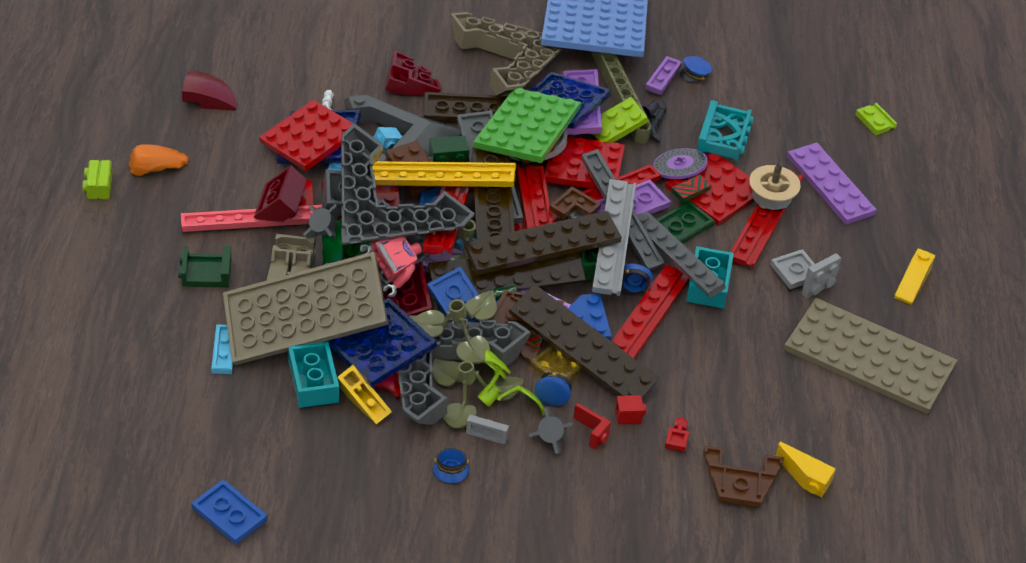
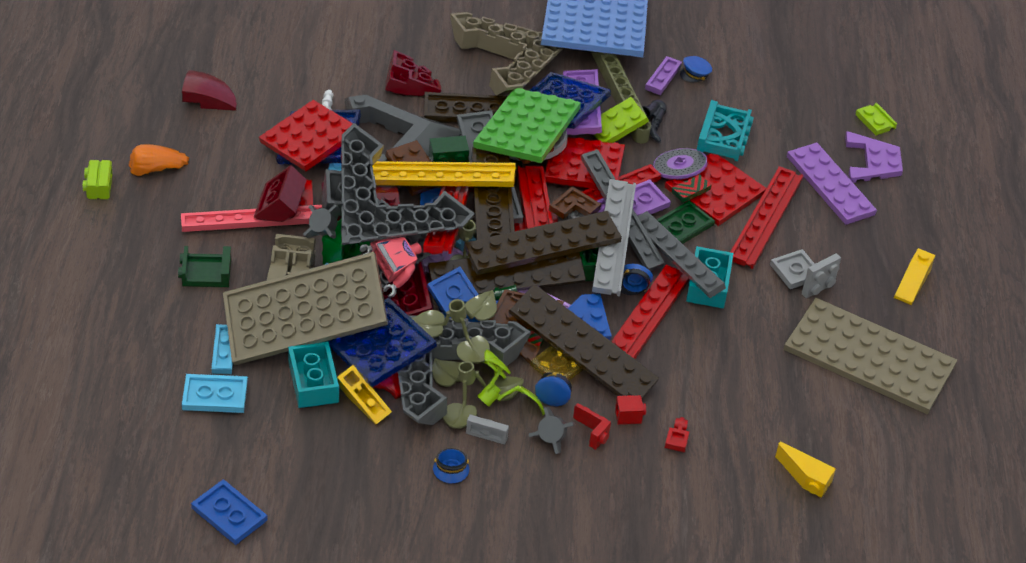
(214, 393): none -> medium azure plate
(387, 136): medium azure brick -> none
(741, 484): reddish brown wing -> none
(774, 186): tan piece -> none
(881, 158): none -> medium lavender wing

